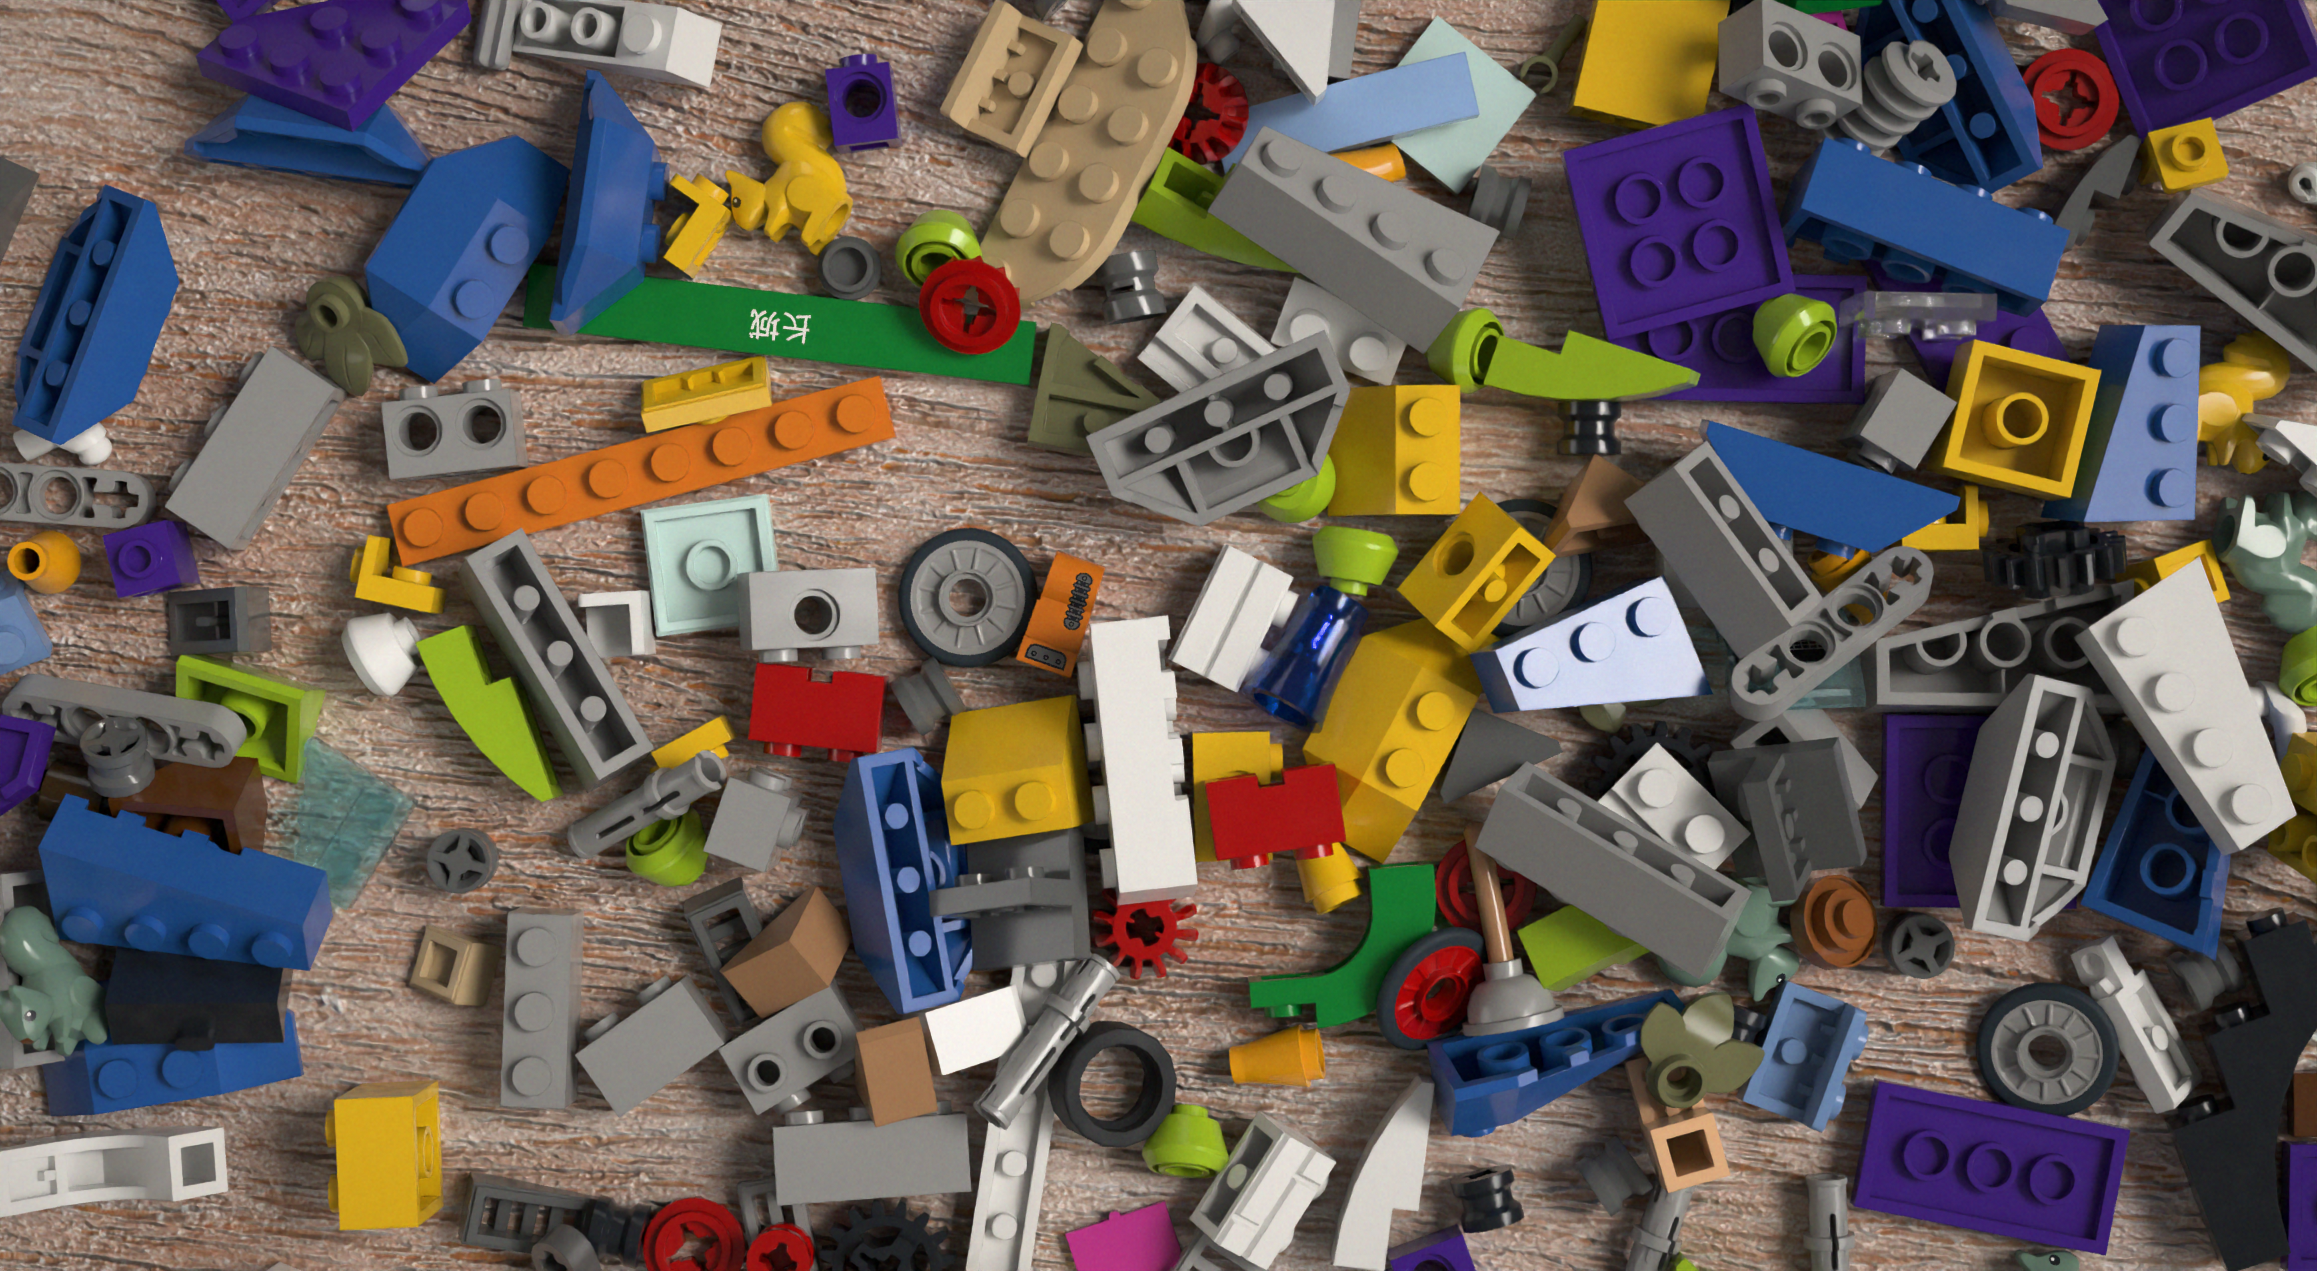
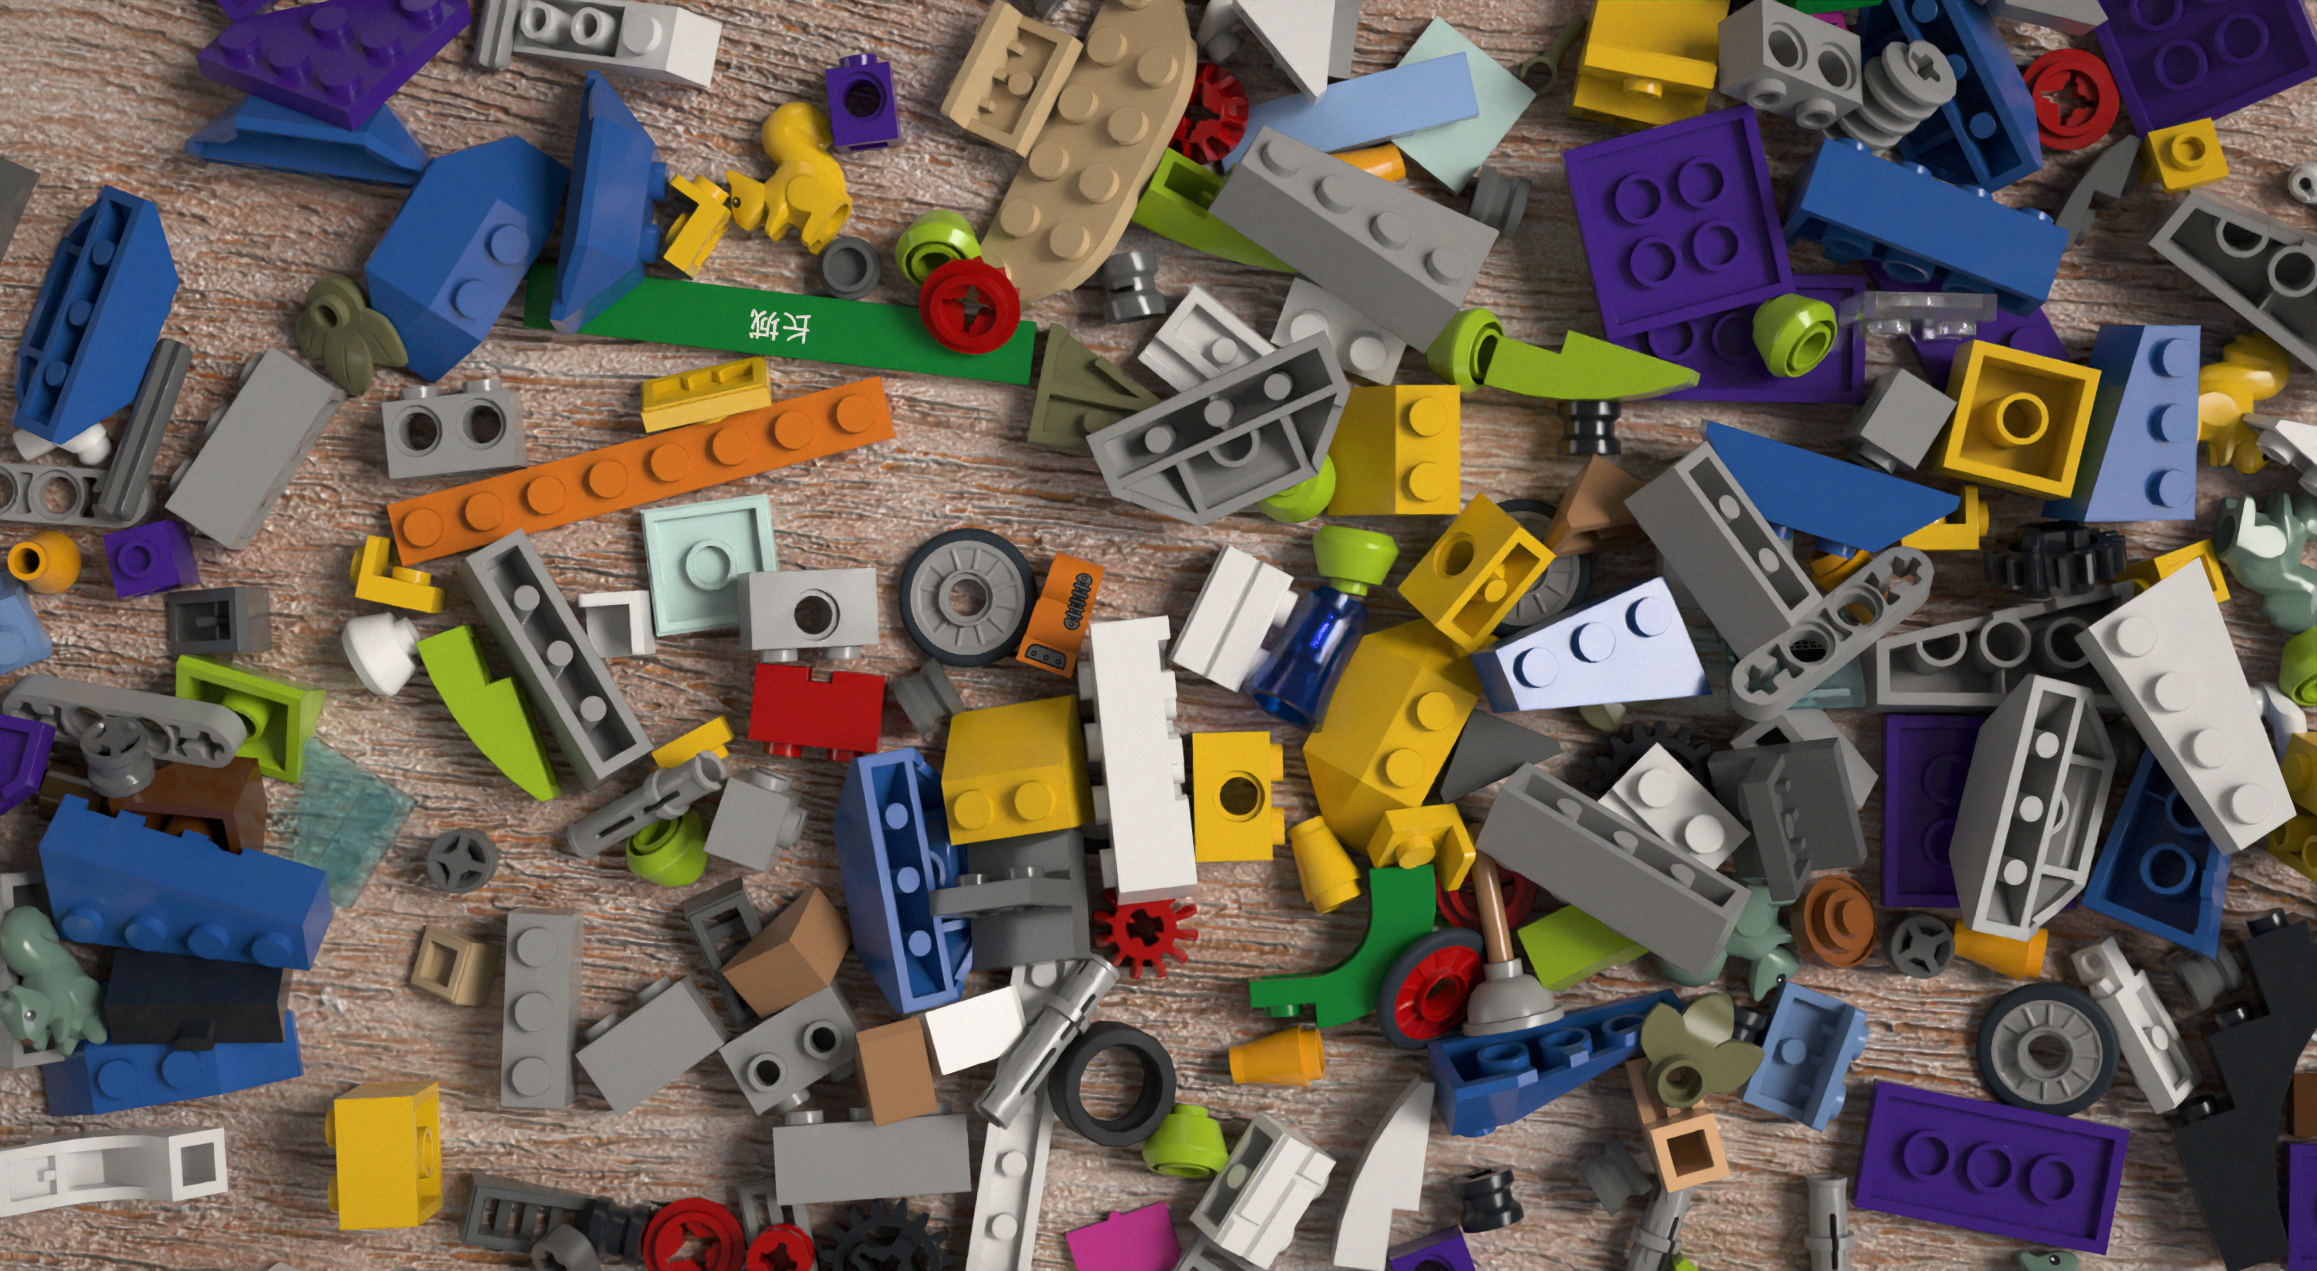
(145, 429): none -> dark grey axle
(1276, 816): red brick -> none
(1424, 836): none -> yellow bracket
(1646, 72): none -> yellow plate
(1999, 953): none -> light orange cone

